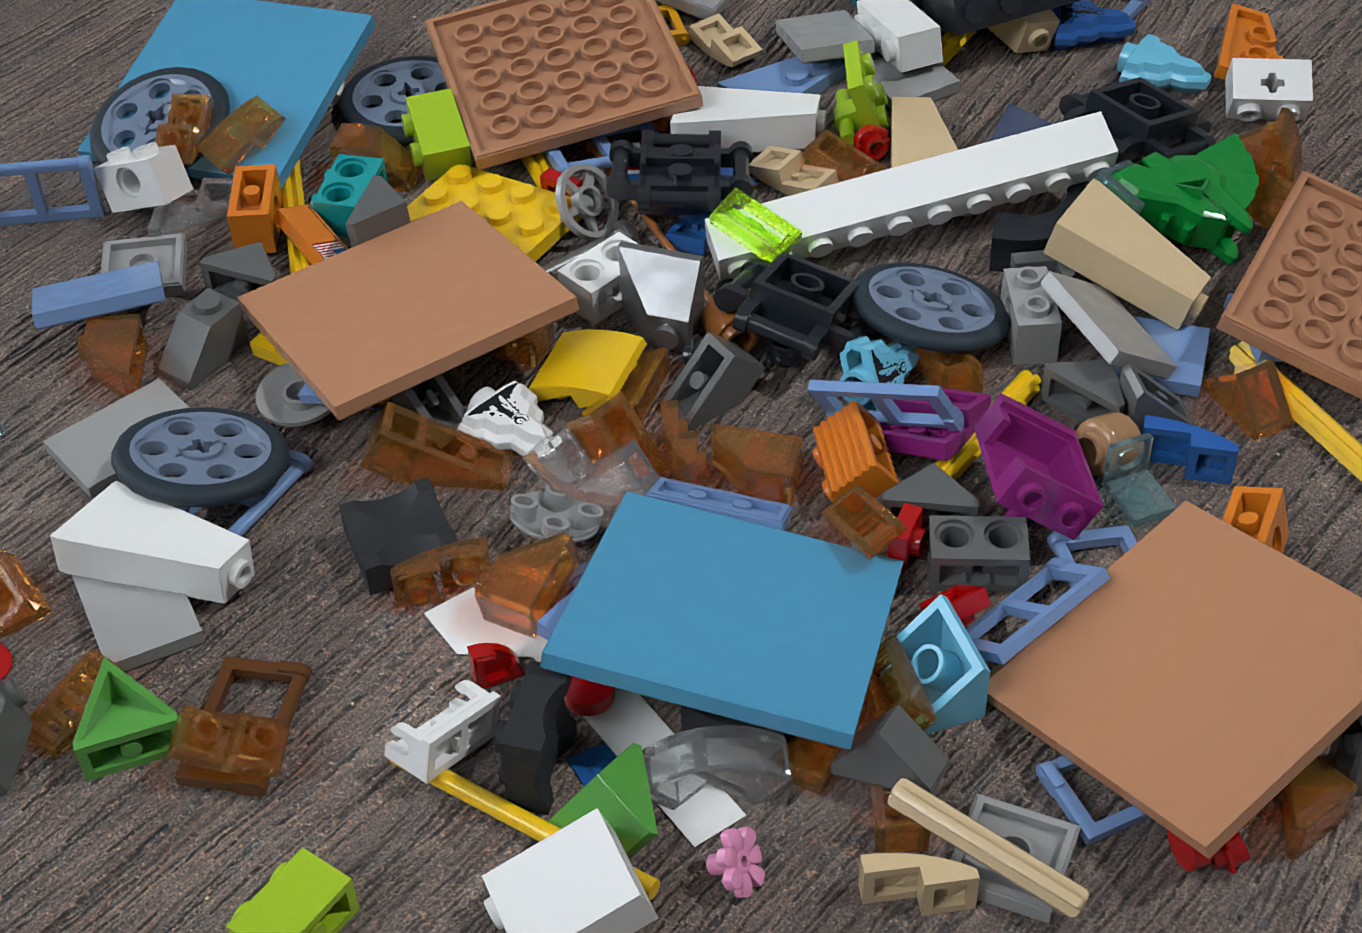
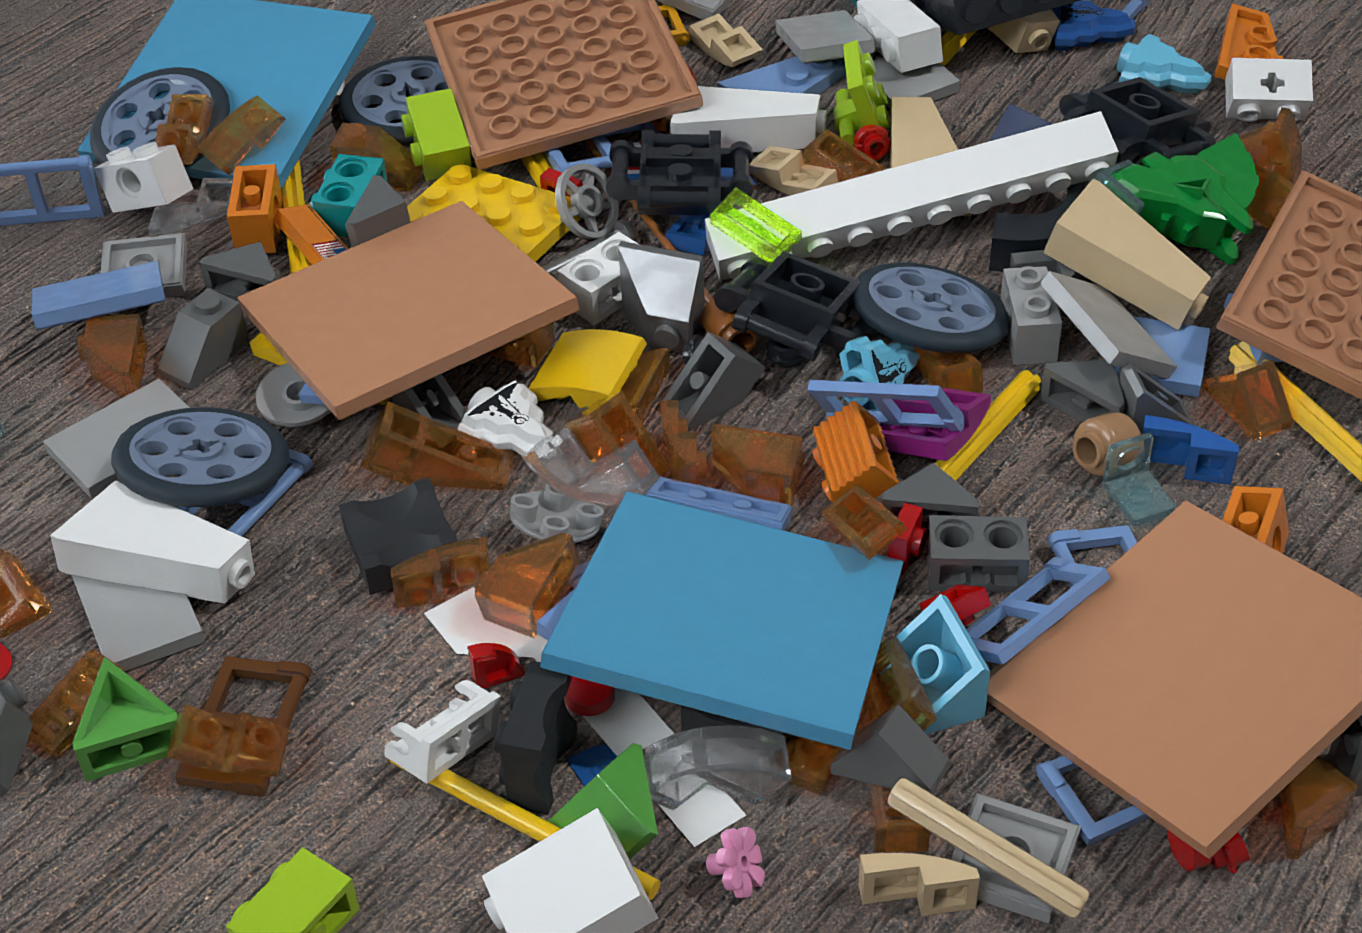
(1037, 467): magenta piece -> none

